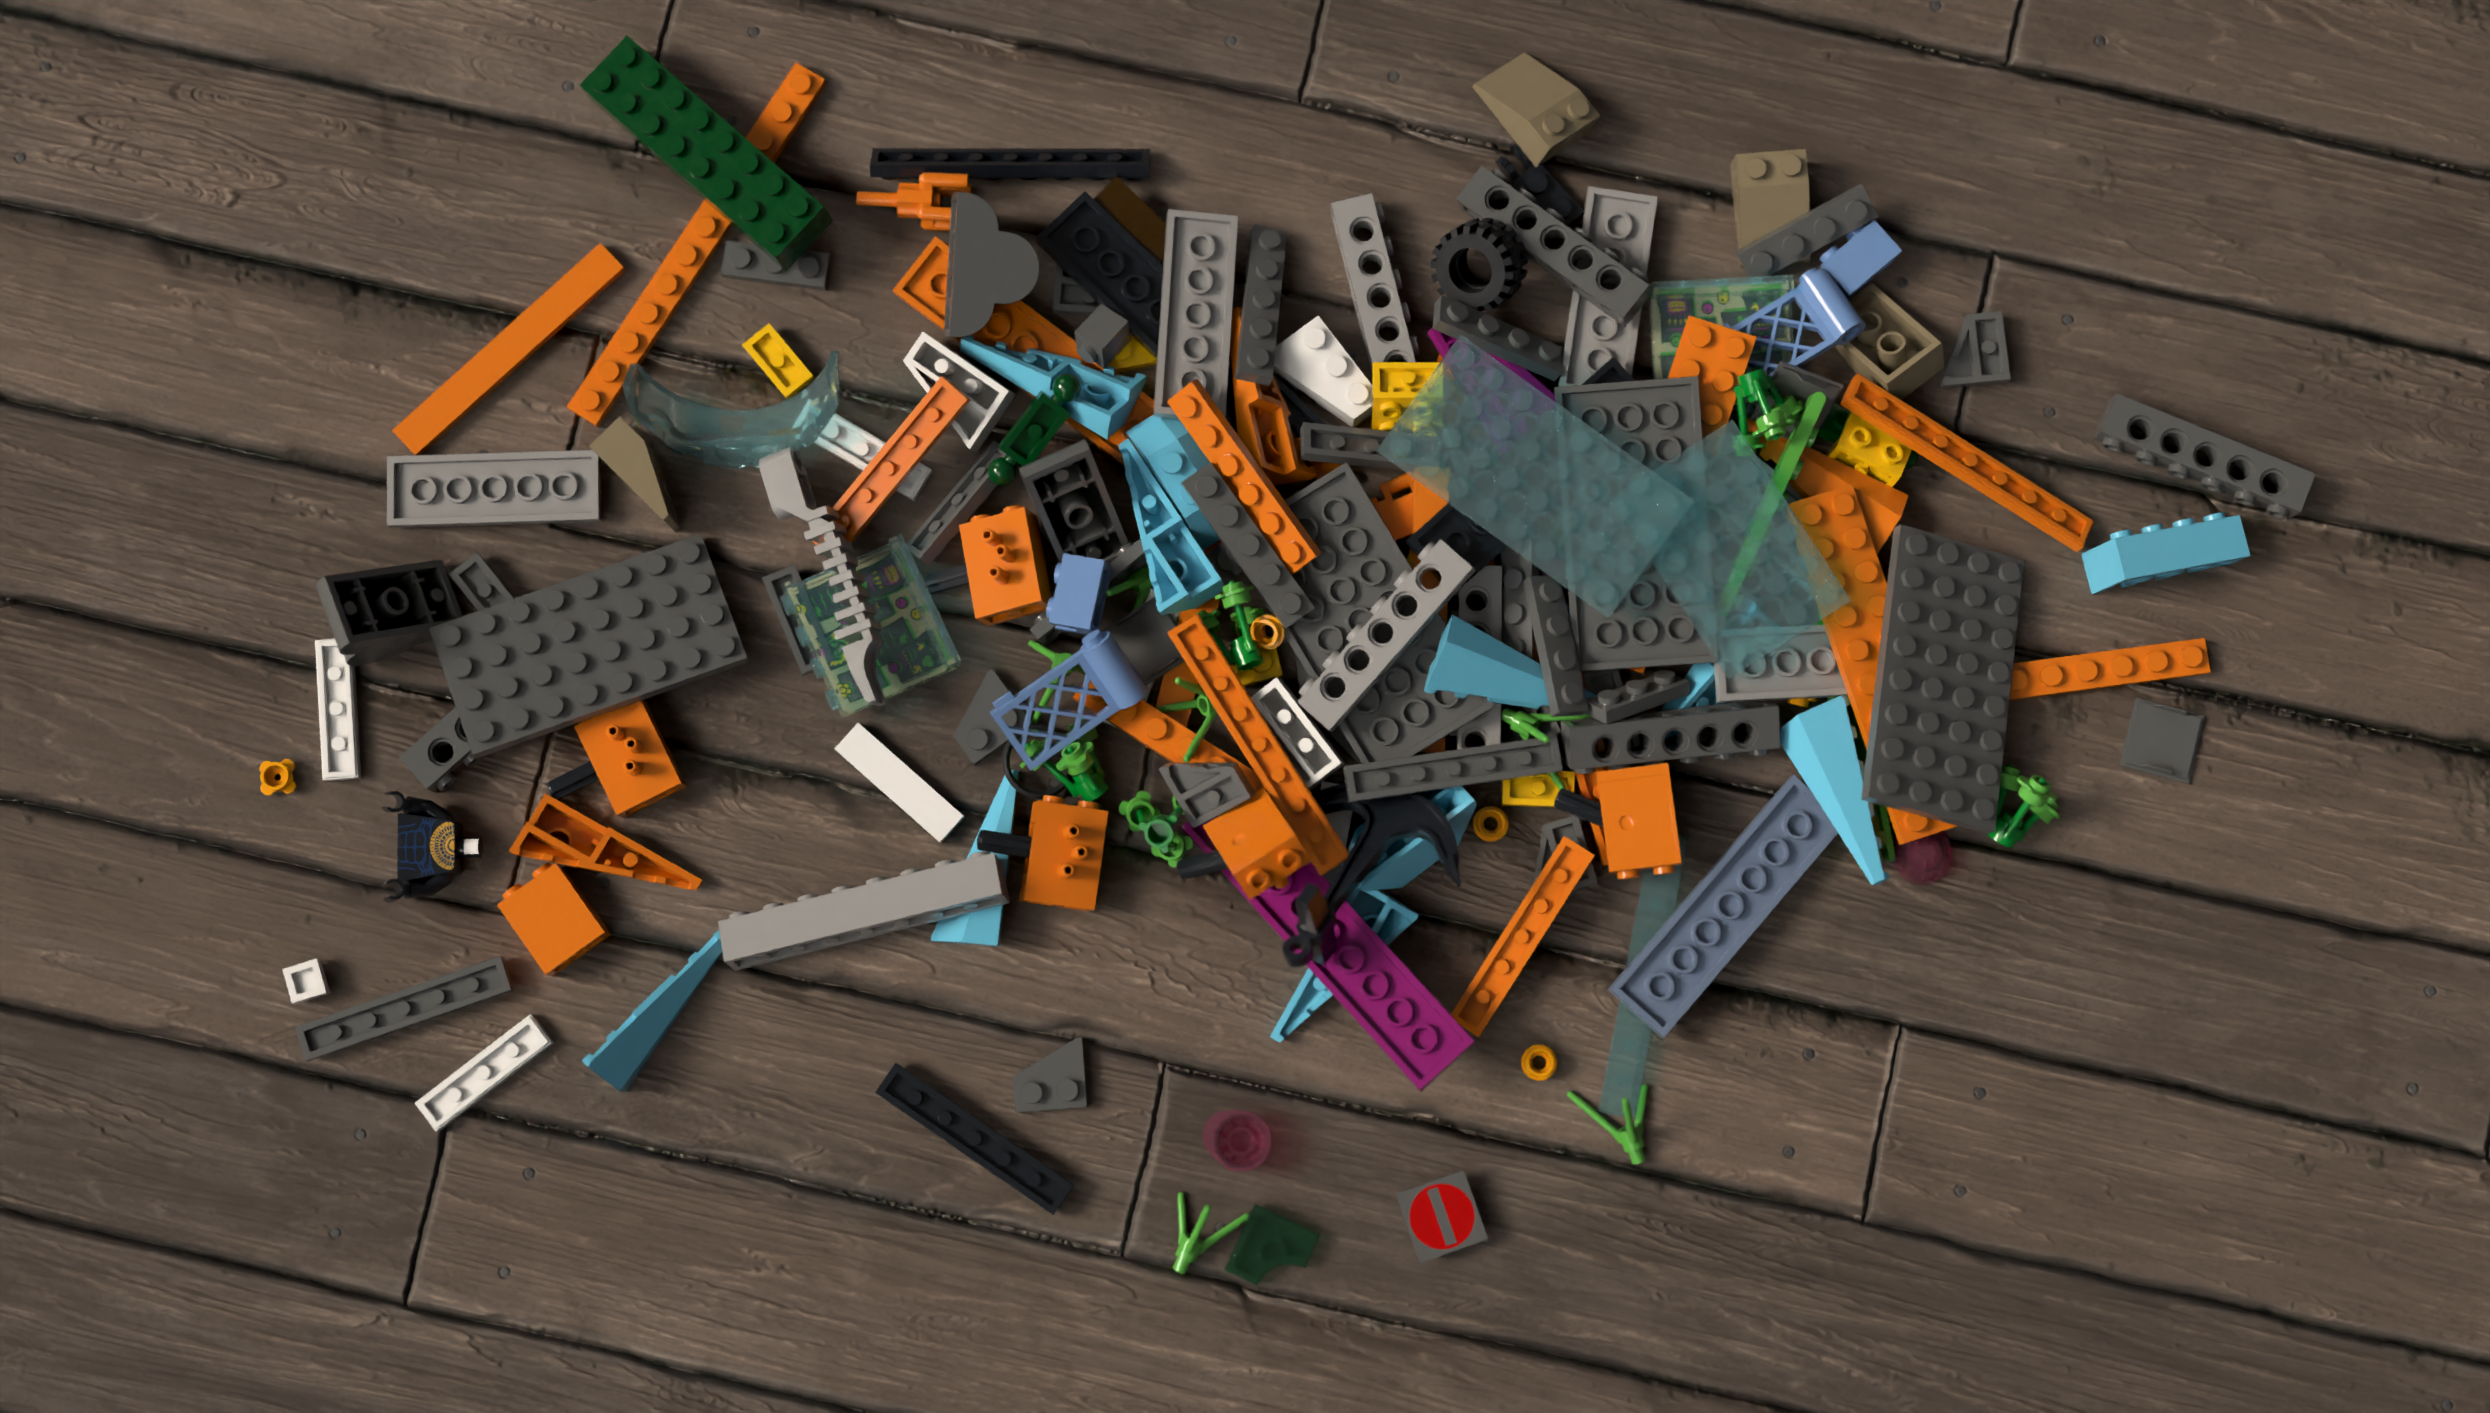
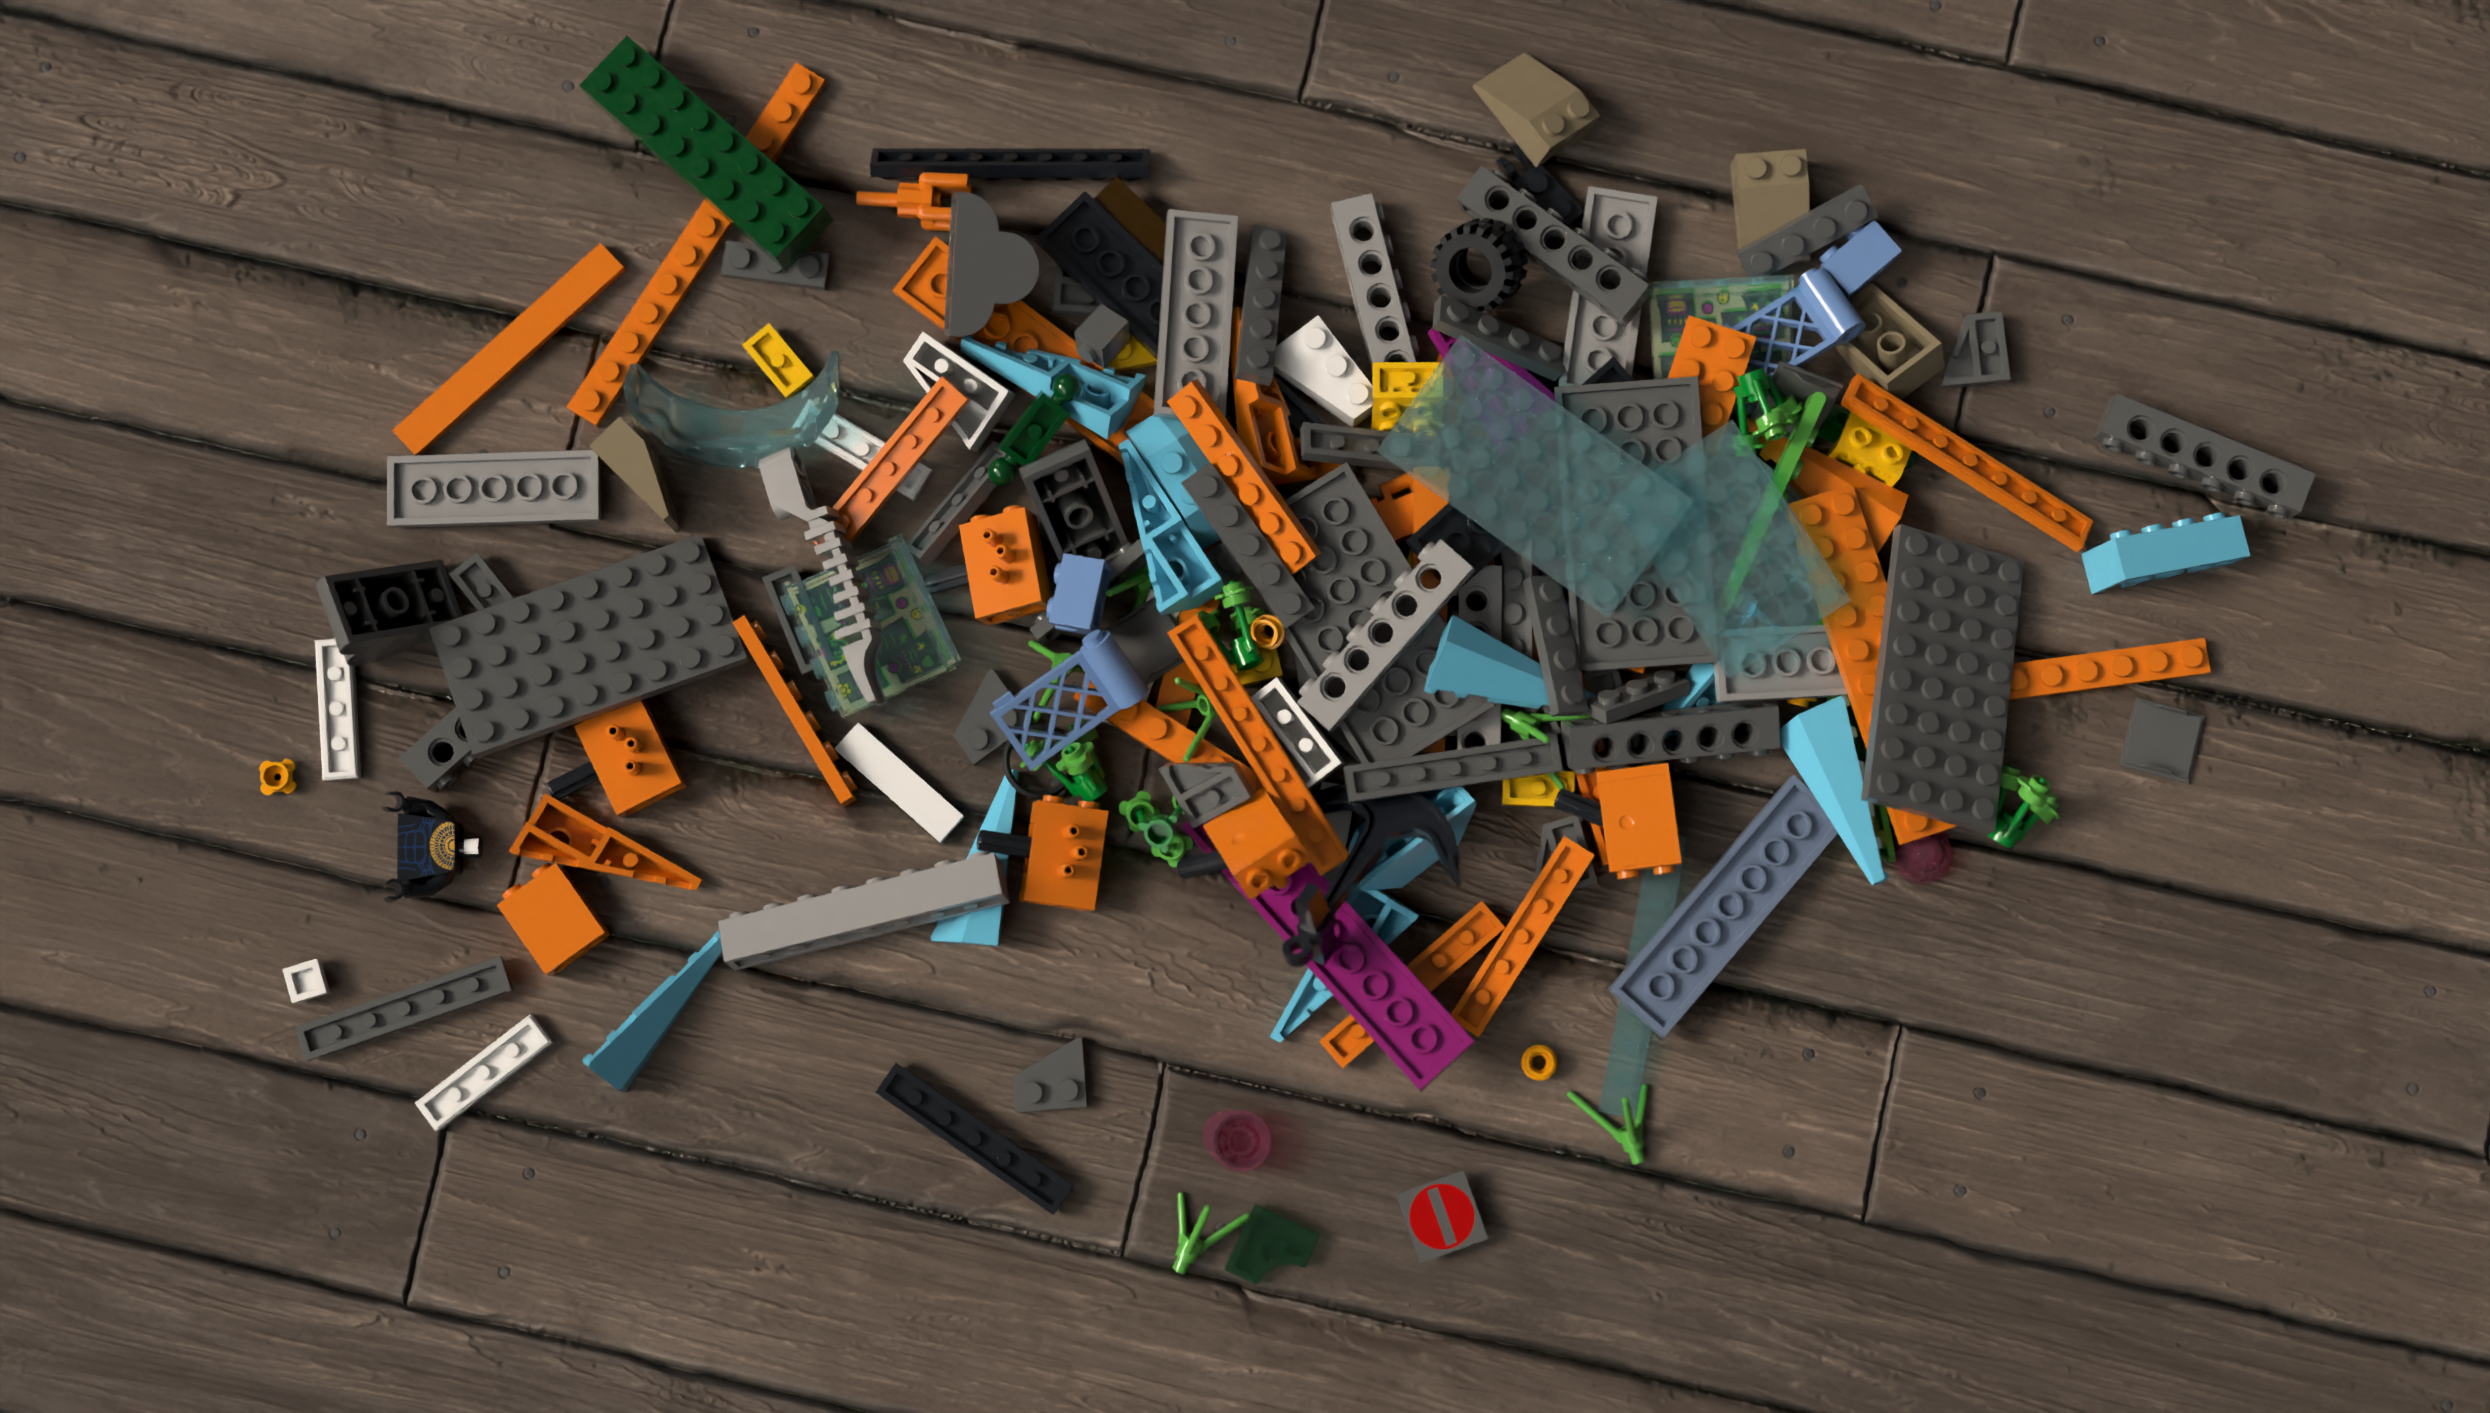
(804, 723): none -> orange plate
(1430, 968): none -> orange plate
(1490, 812): light orange plate -> none

